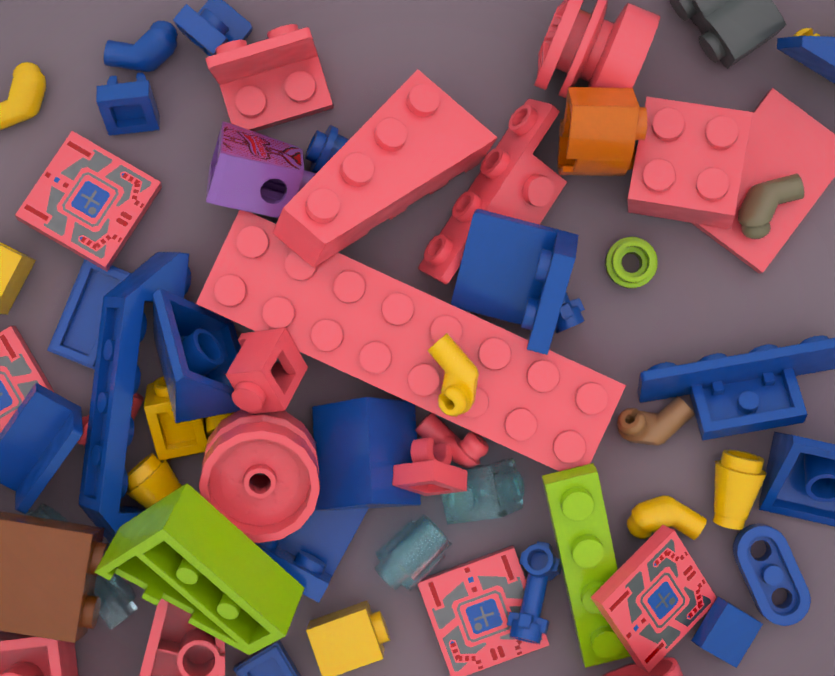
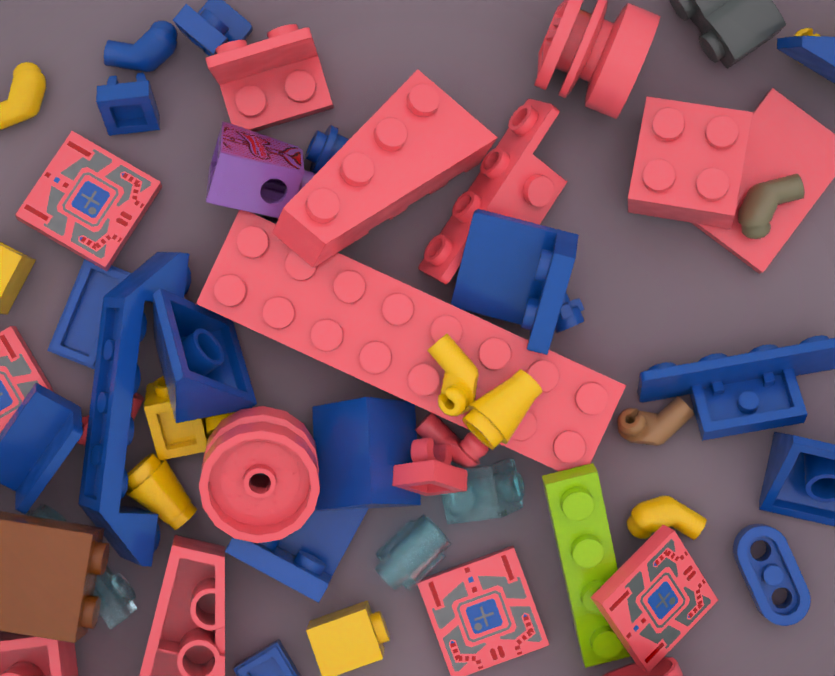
(207, 568): lime wedge -> none
(256, 378): coral brick -> none
(501, 410): none -> yellow cone
(542, 567): blue bar -> none
(600, 131): orange brick -> none
(647, 262): lime plate -> none
(727, 632): blue tile -> none
(736, 487): yellow cone -> none

